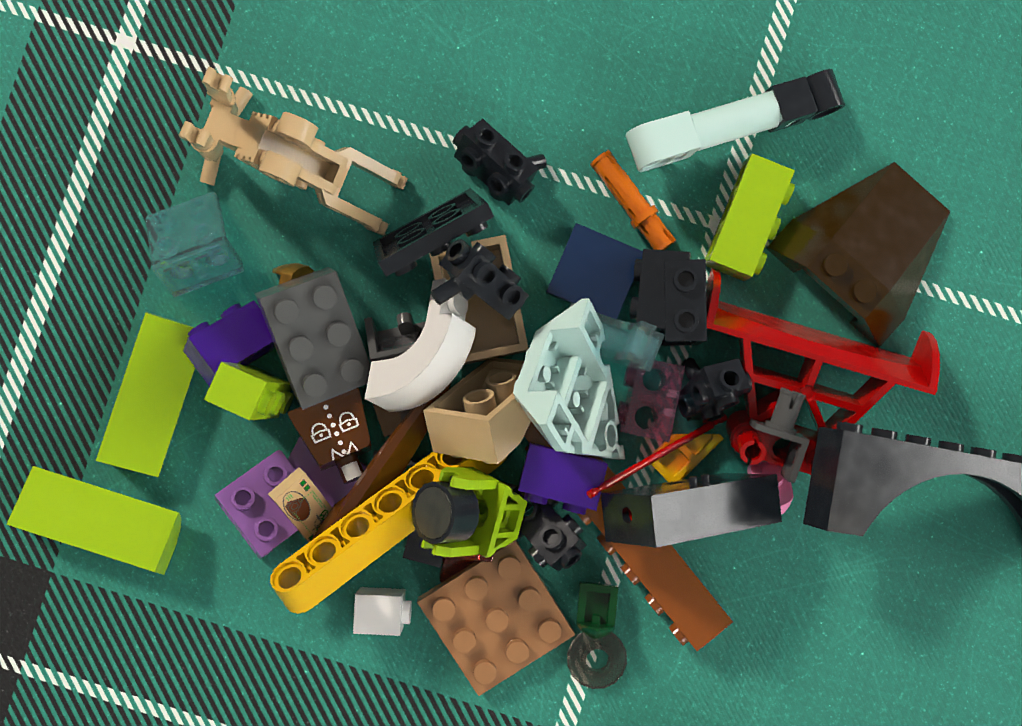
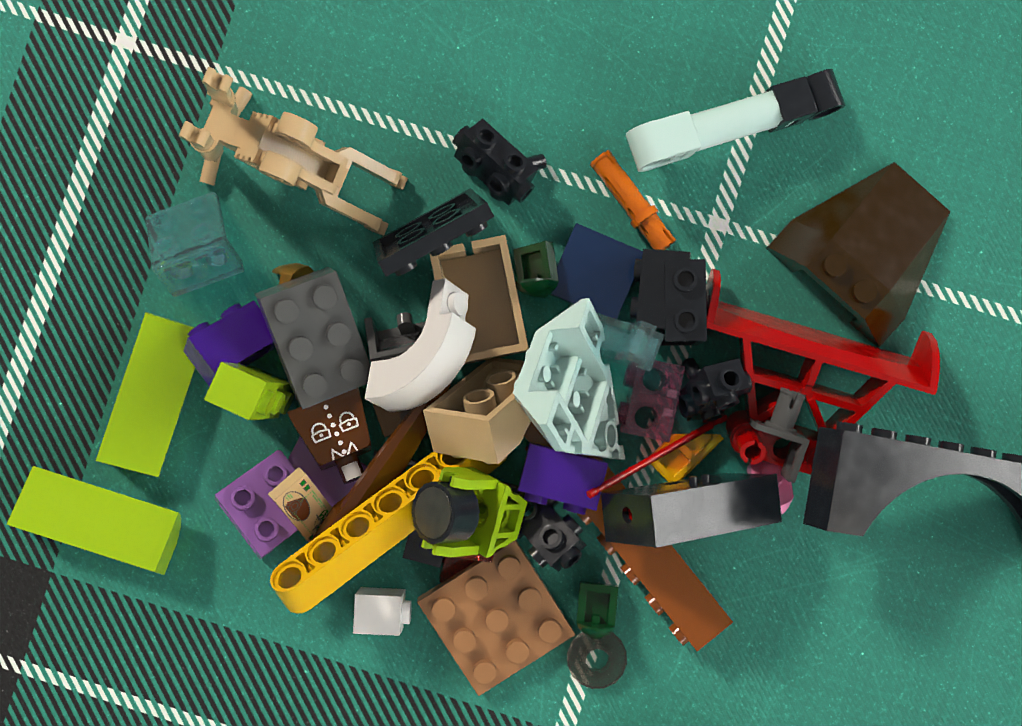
(474, 273): black brick -> none
(536, 269): none -> dark green plate
(750, 218): lime brick -> none

